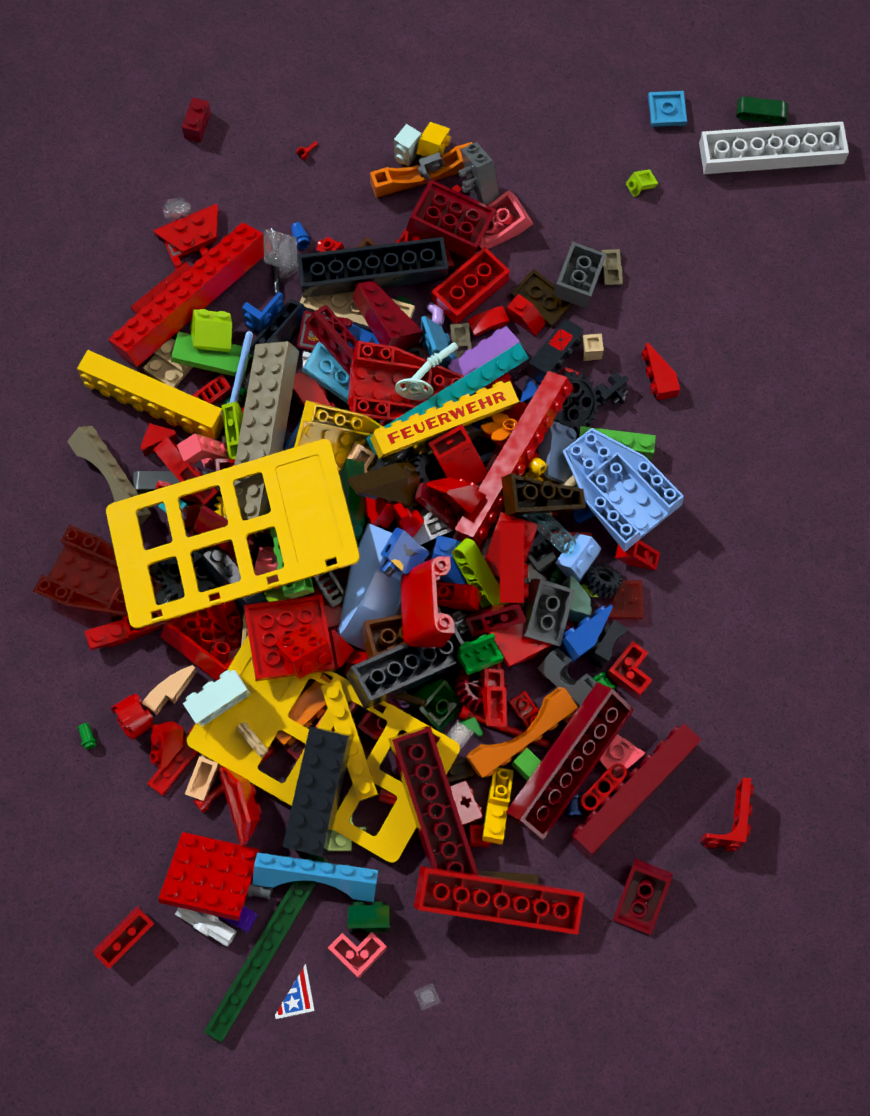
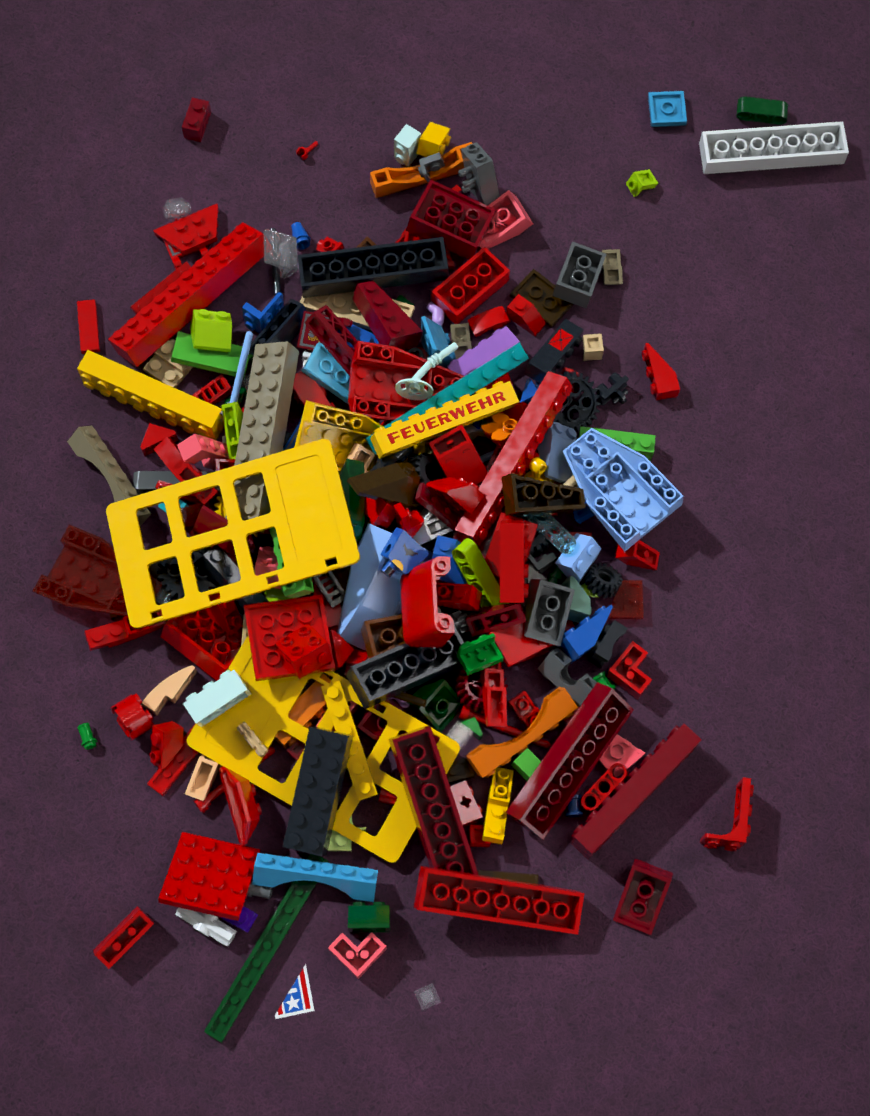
(88, 326): none -> red tile

